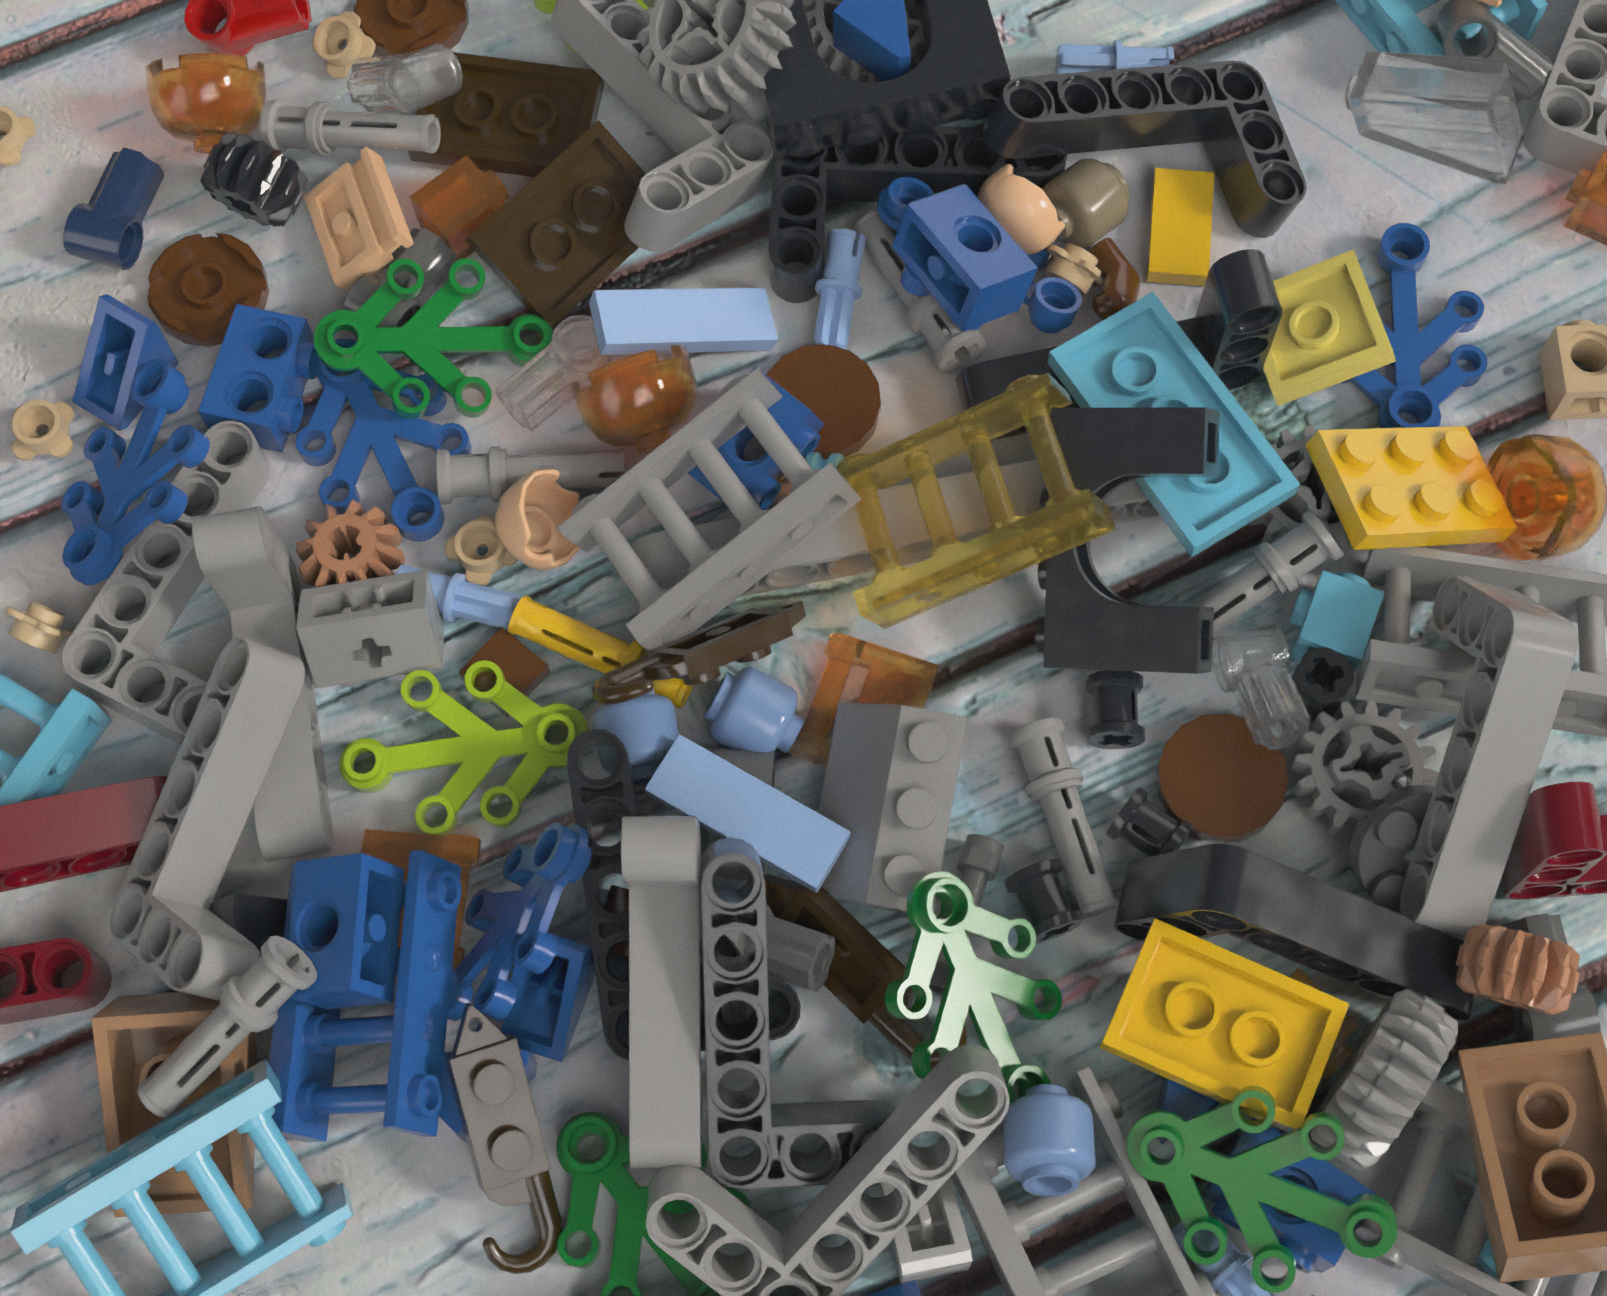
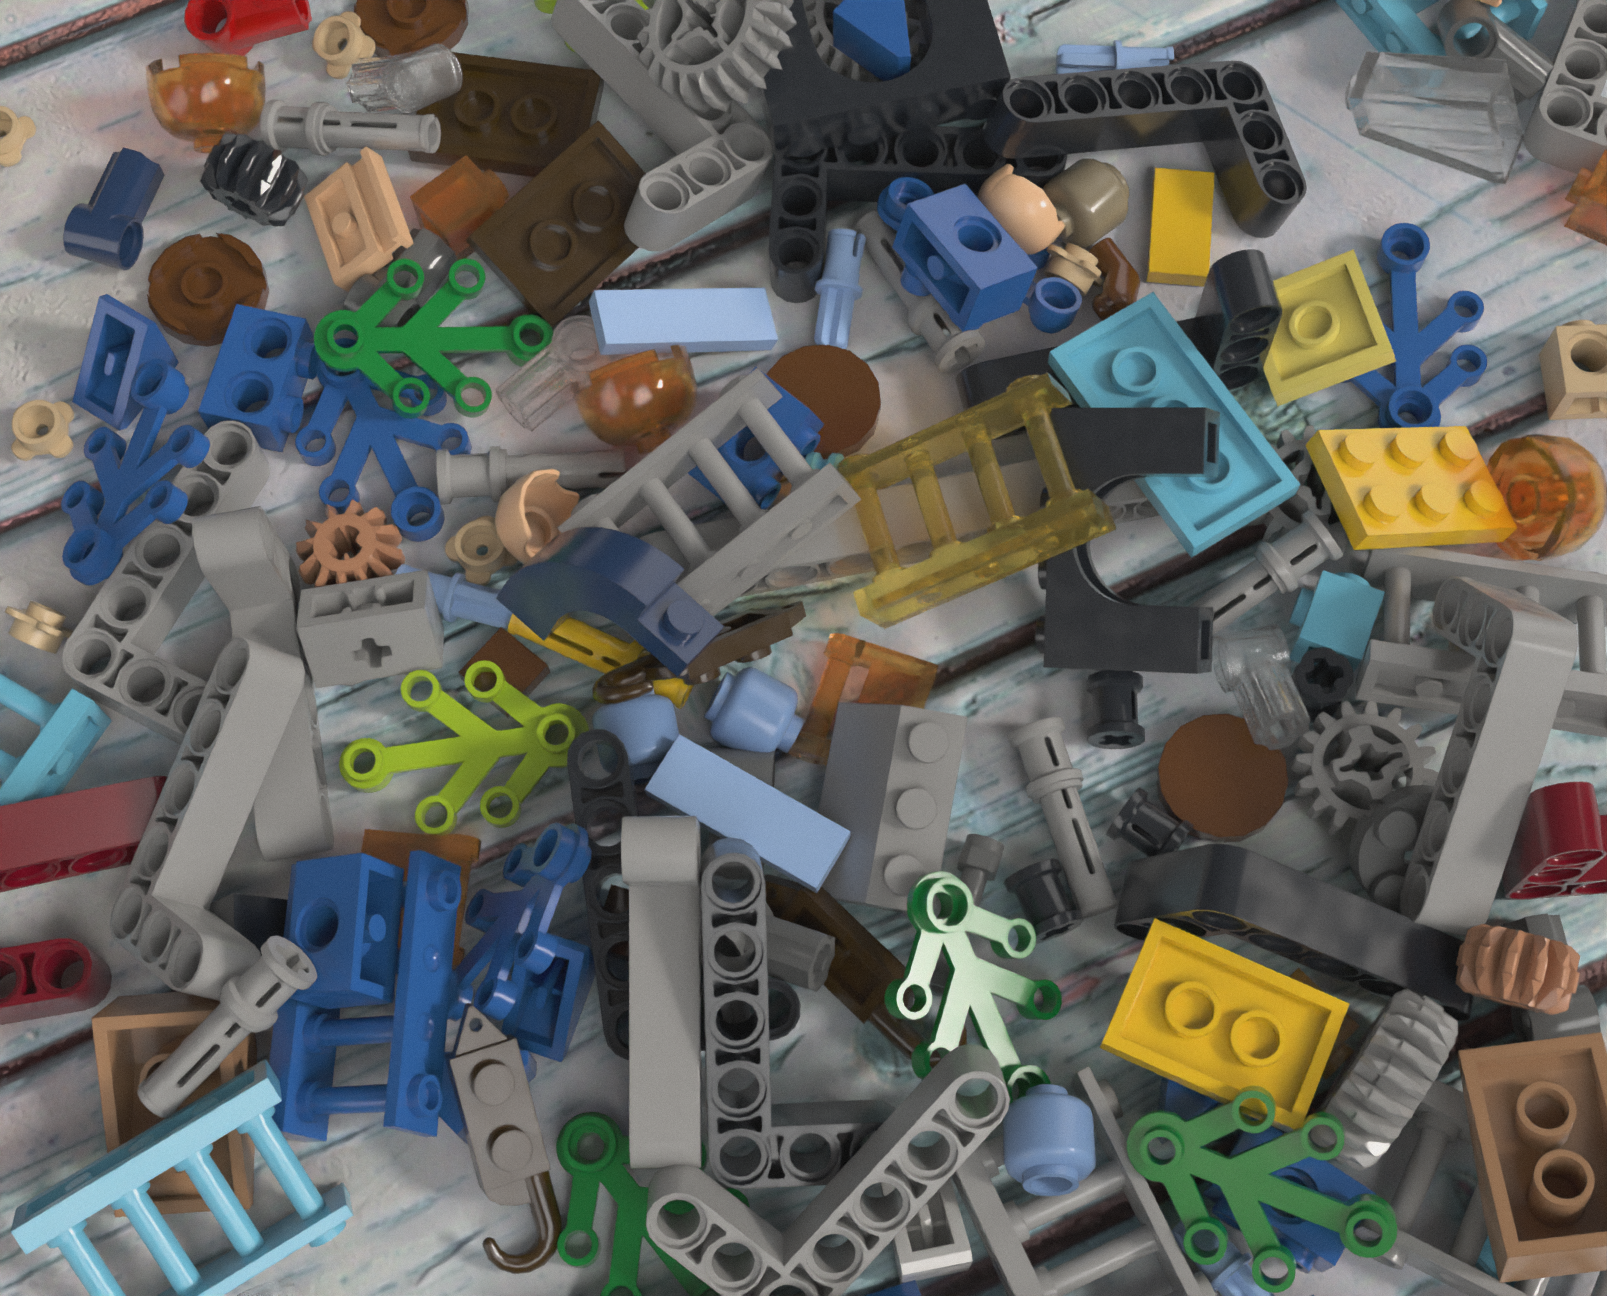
(619, 580): none -> dark blue arch

